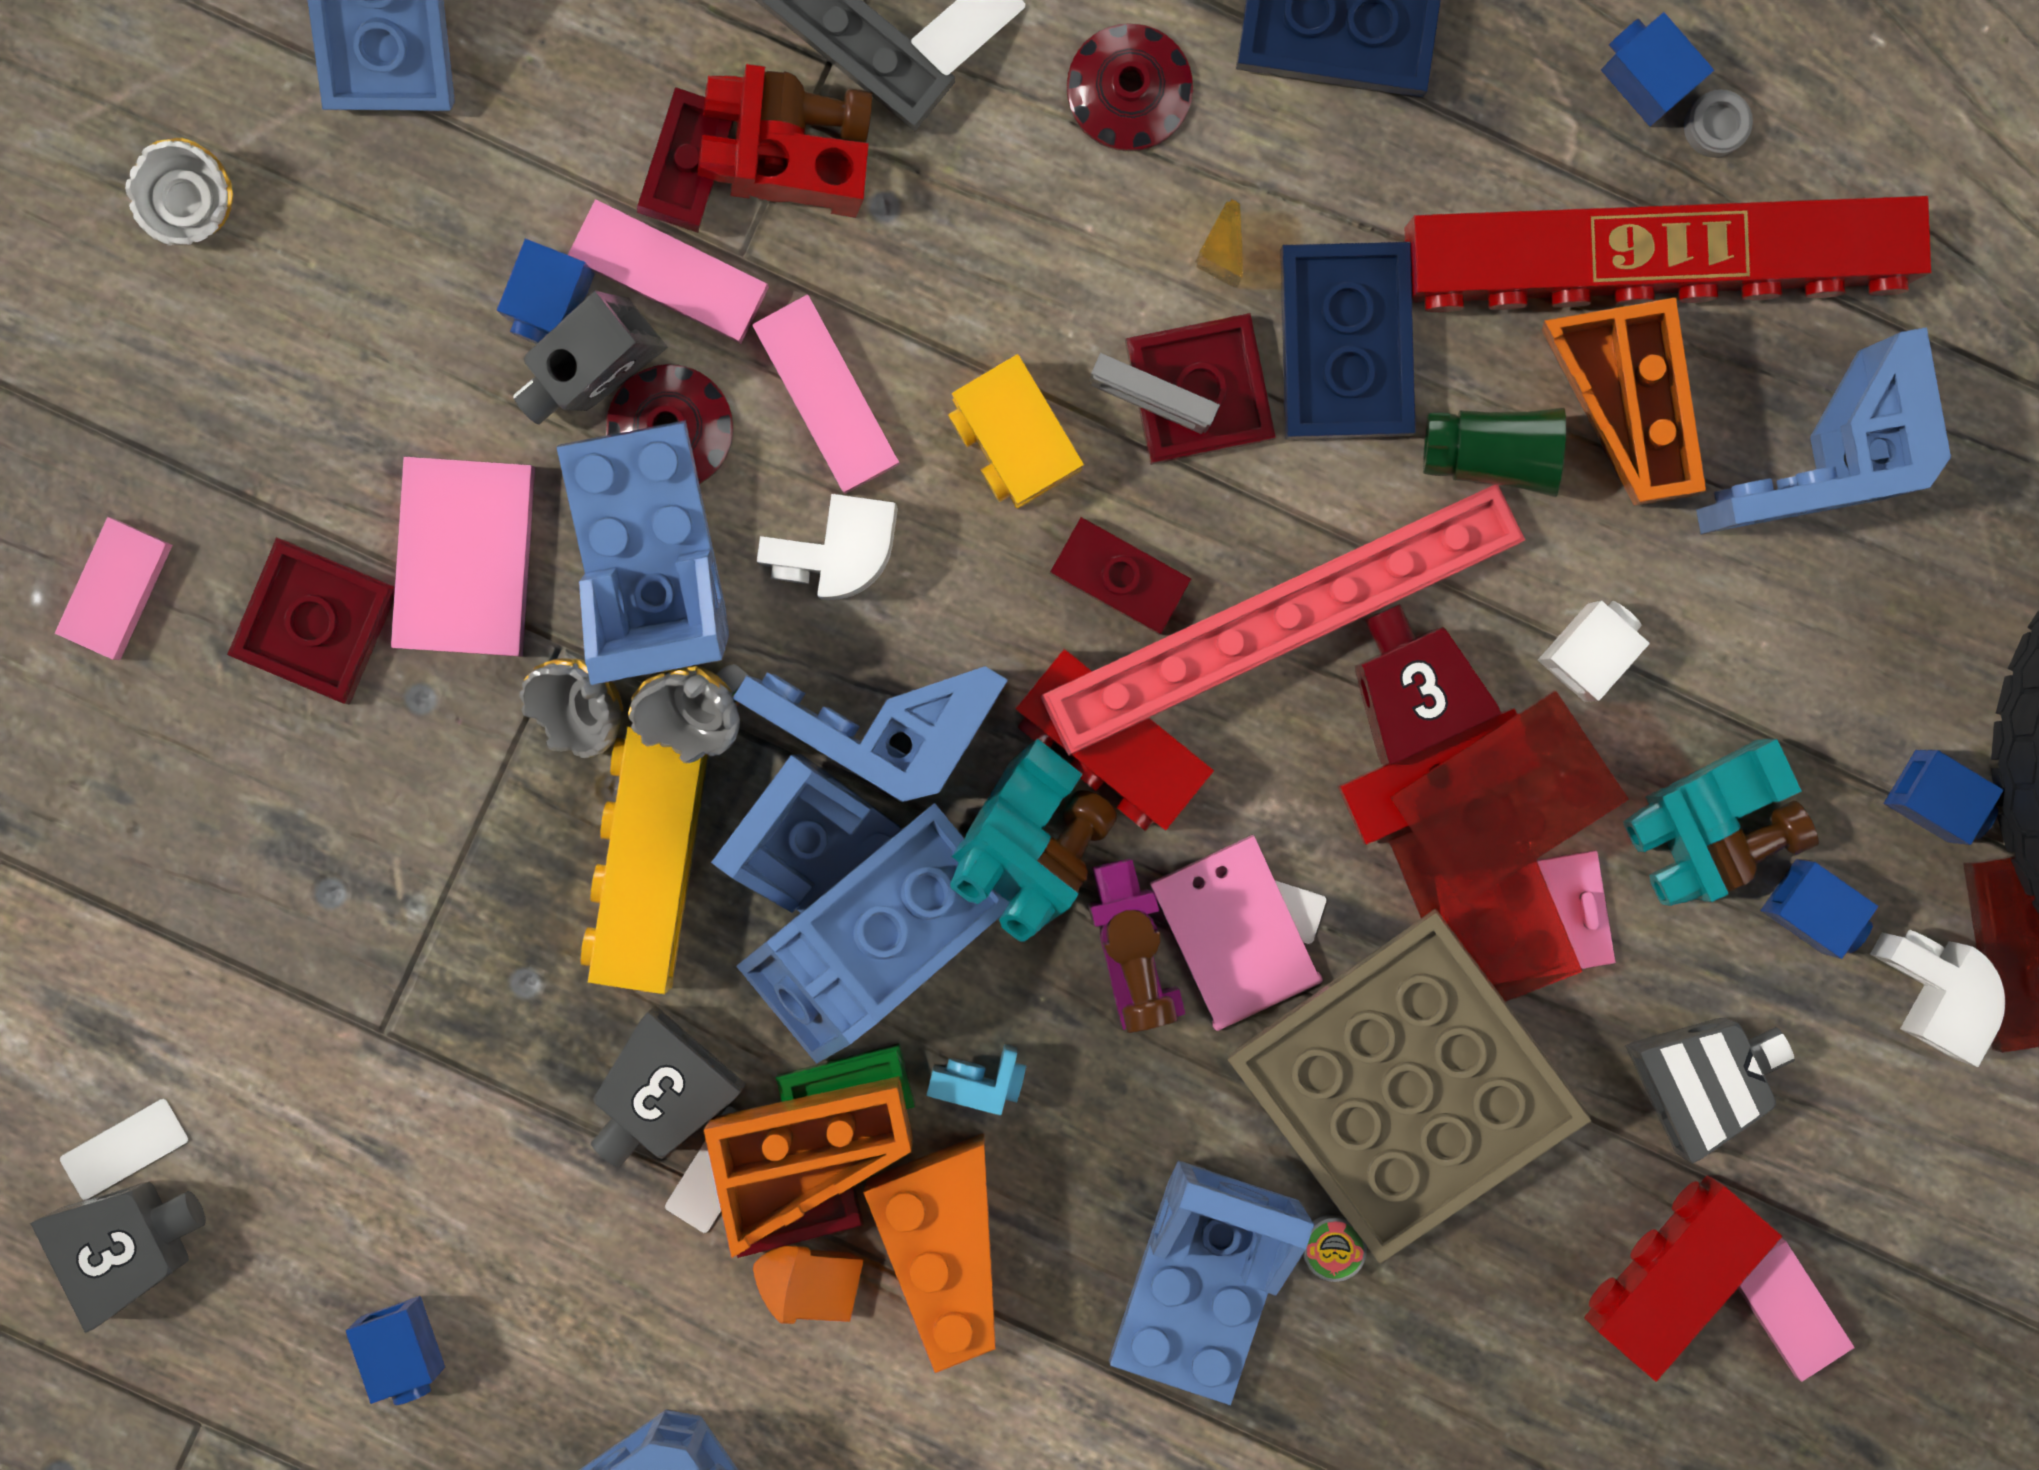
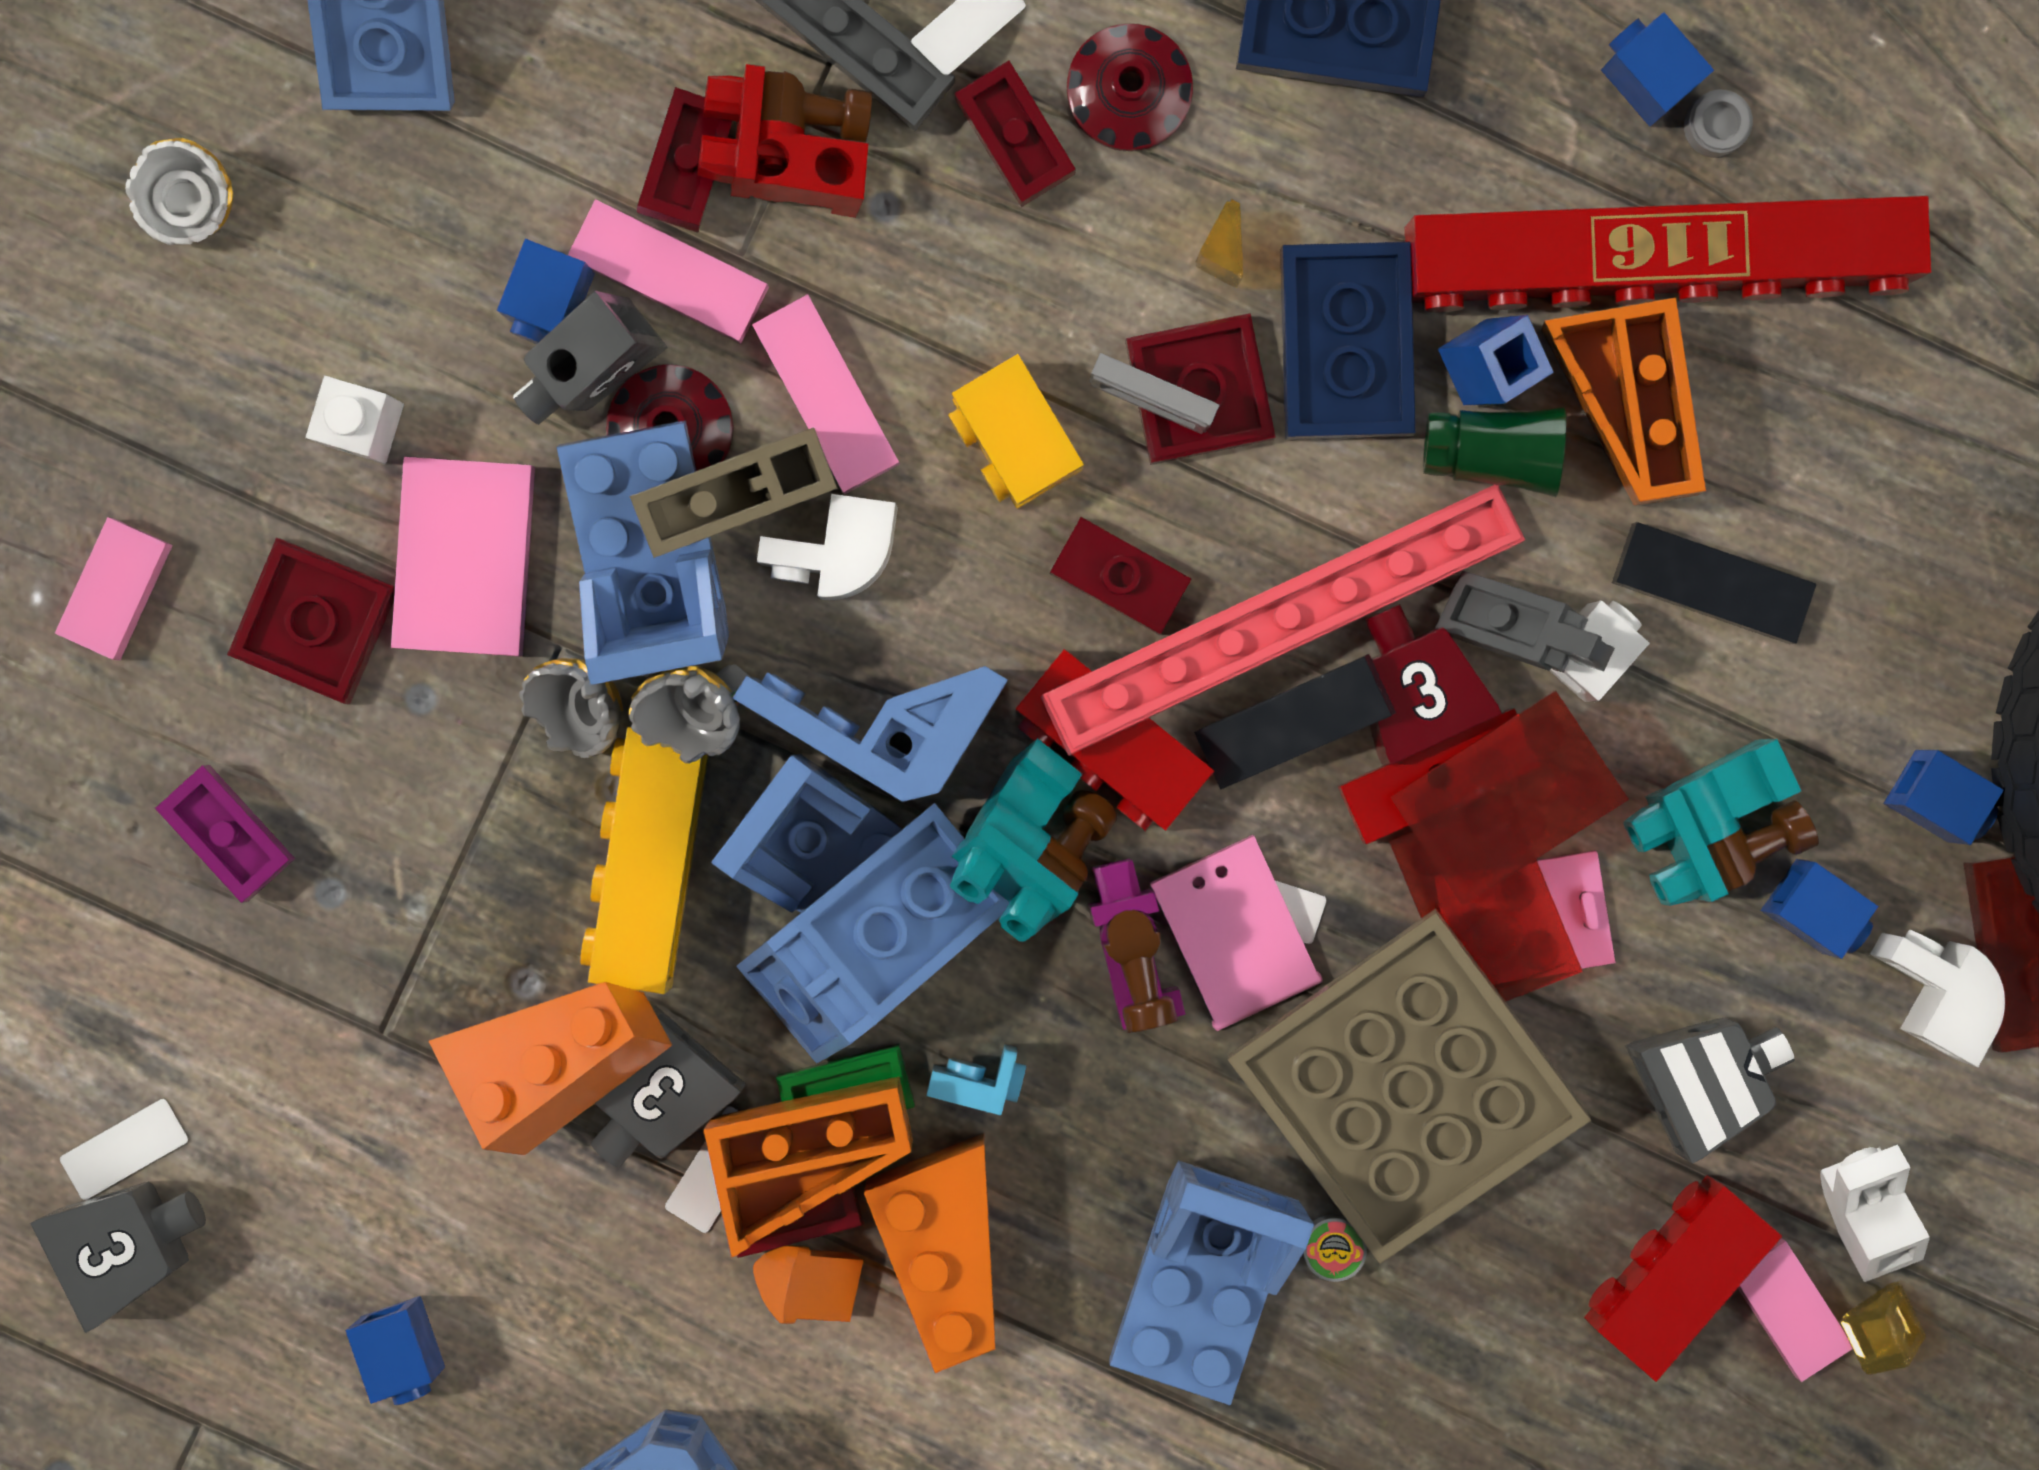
(225, 833): none -> magenta plate
(354, 419): none -> white brick
(548, 1062): none -> orange wedge
(733, 492): none -> dark tan slope
(1015, 133): none -> dark red plate
(1295, 721): none -> black tile
(1495, 360): none -> blue brick
(1521, 625): none -> dark grey hinge
(1714, 583): none -> black tile
(1874, 1211): none -> white brick
(1880, 417): medium blue bracket -> none
(1884, 1330): none -> clear yellow slope

